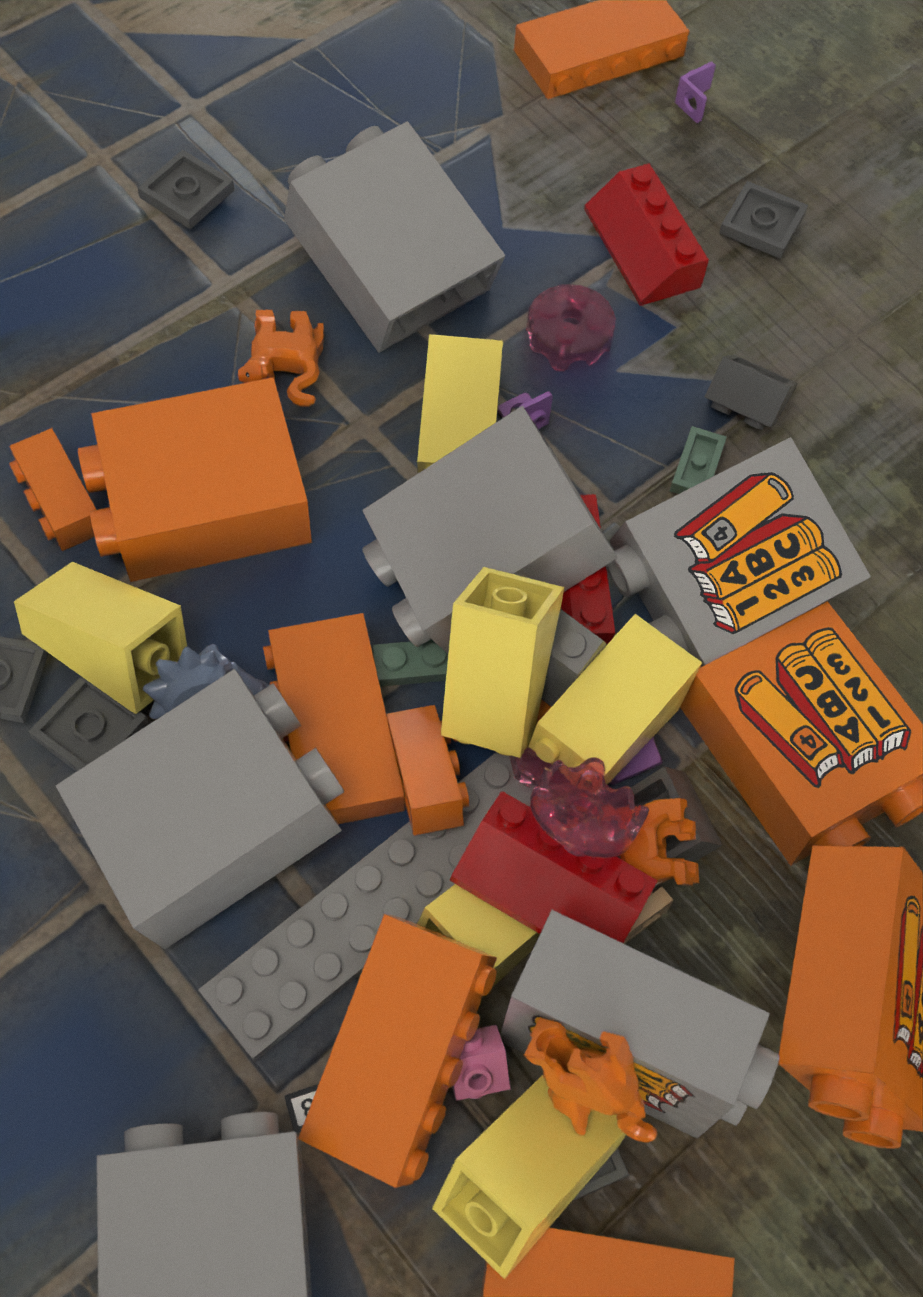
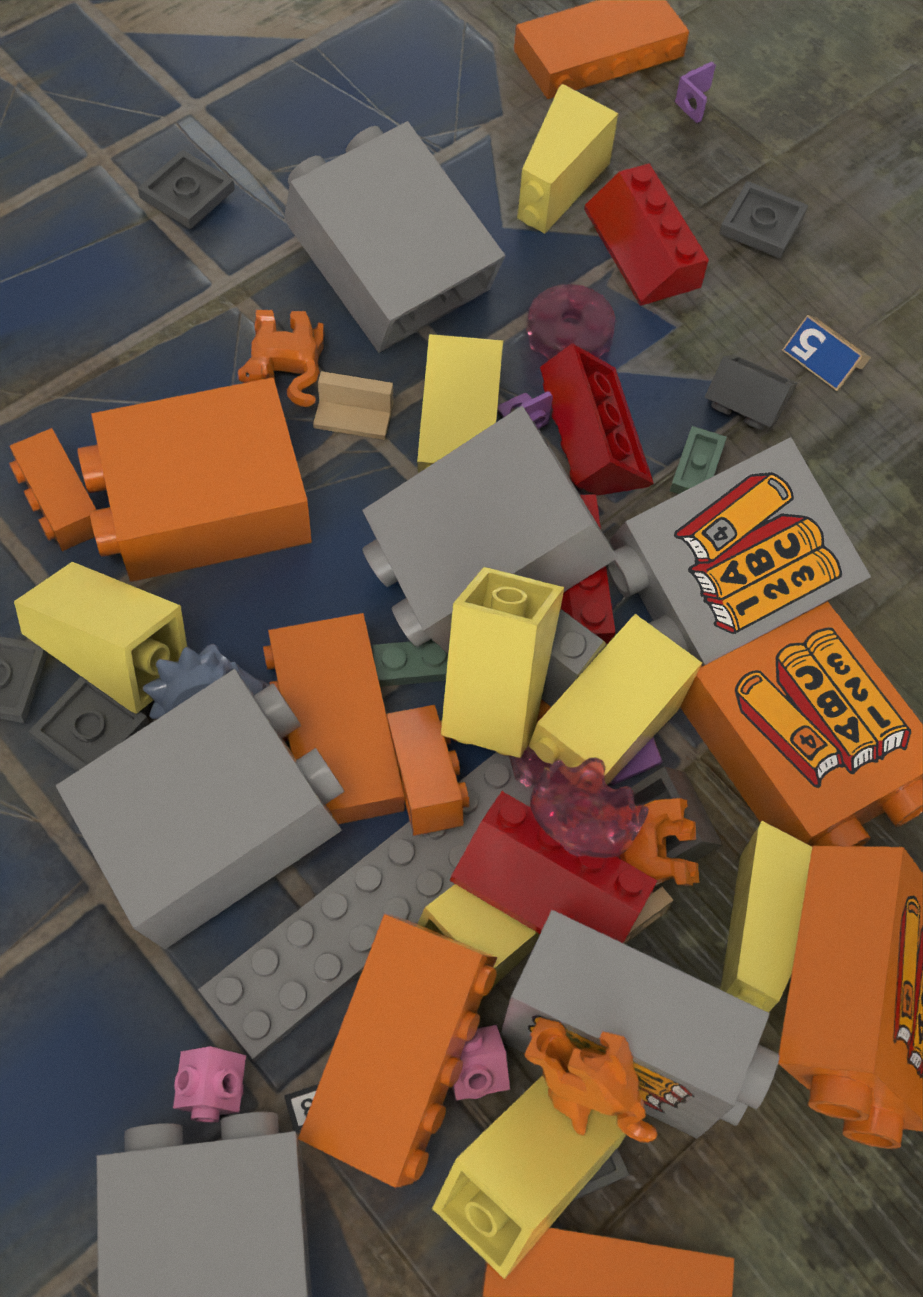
(209, 1083): none -> bright pink brick
(354, 405): none -> tan panel
(565, 157): none -> light yellow slope
(594, 423): none -> red slope
(765, 917): none -> light yellow slope
(824, 352): none -> blue panel

